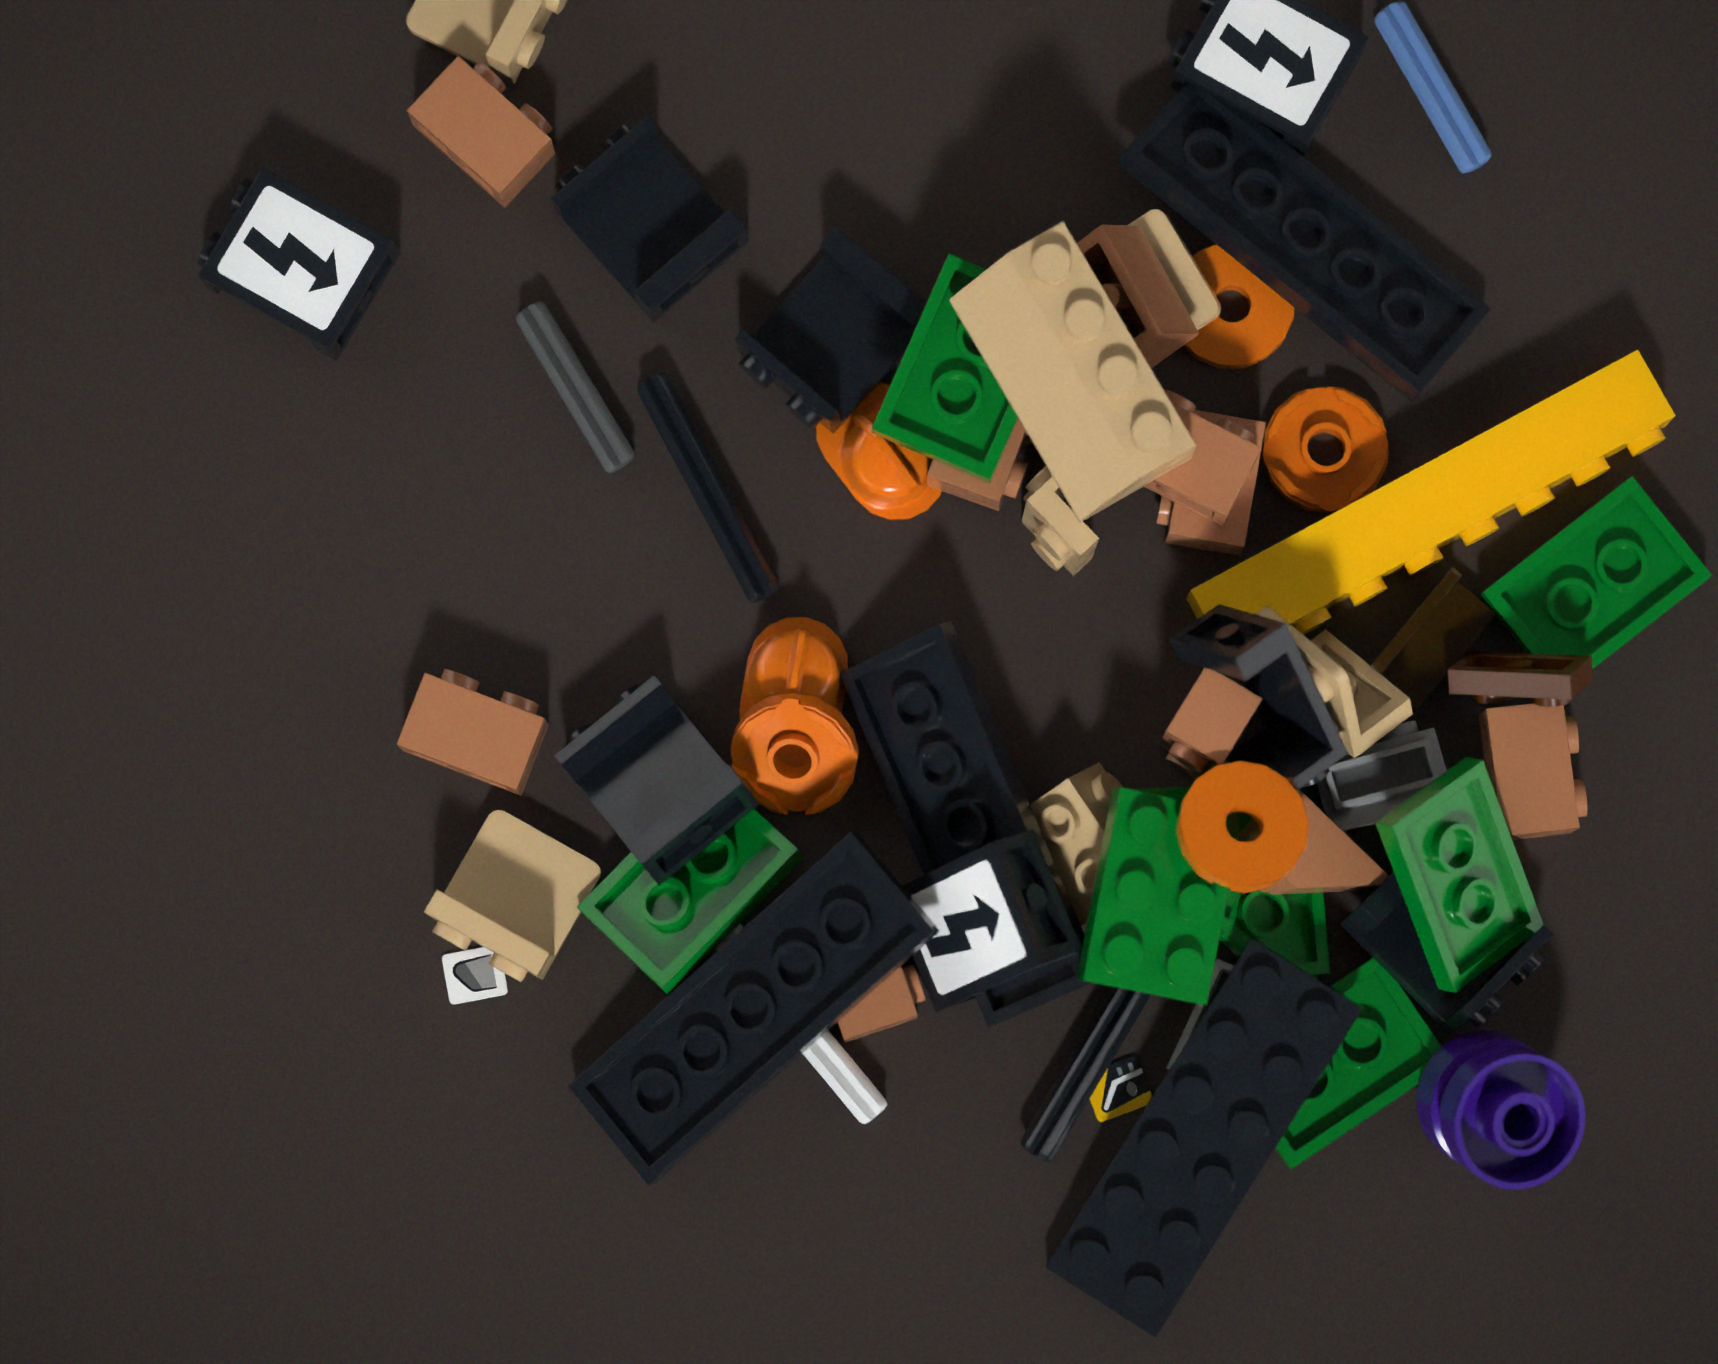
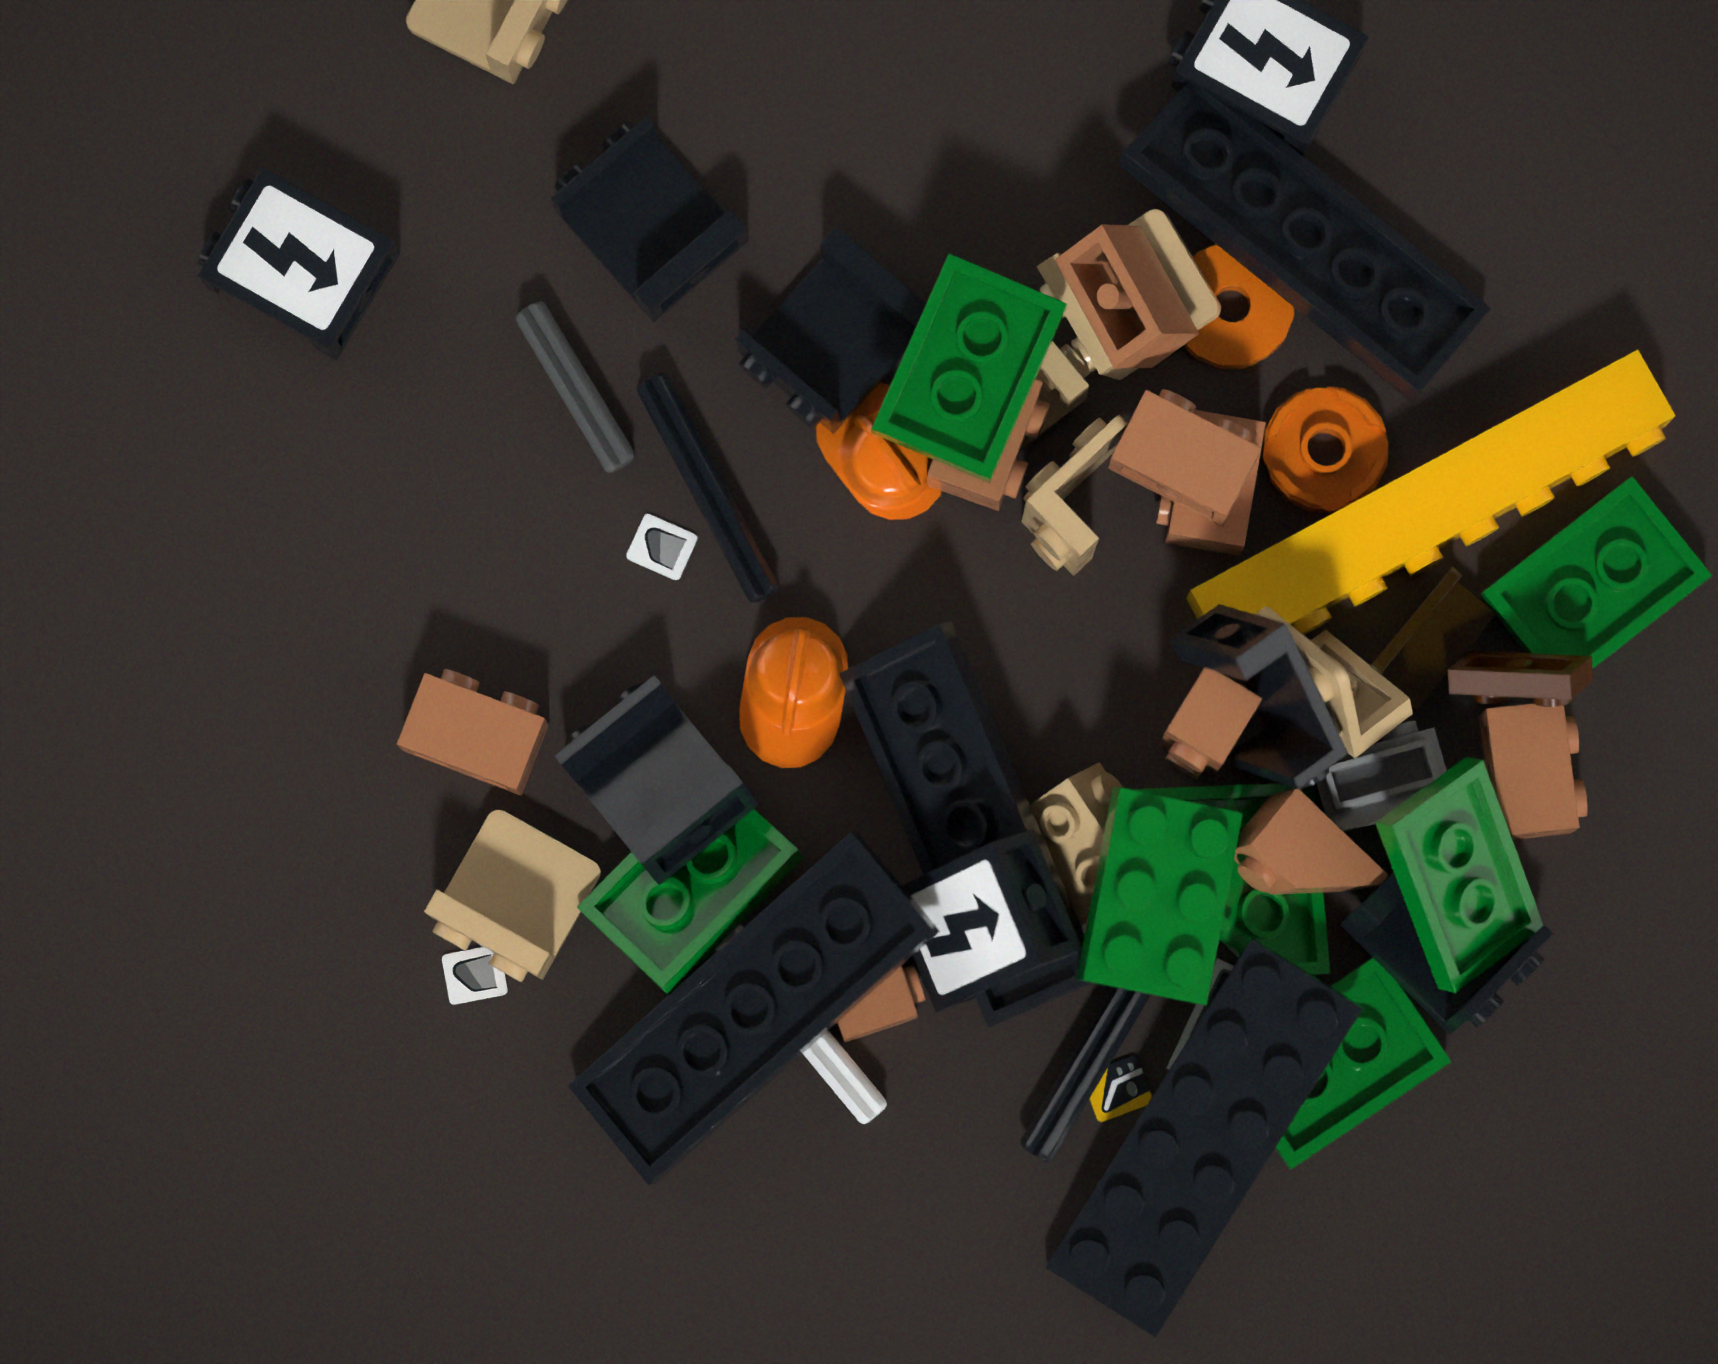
(483, 130): nougat brick -> none
(661, 547): none -> white sticker
(800, 722): orange tile -> none
(1072, 372): tan slope -> none
(1265, 798): orange tile -> none
(1432, 87): medium blue axle -> none
(1501, 1109): dark purple wheel -> none

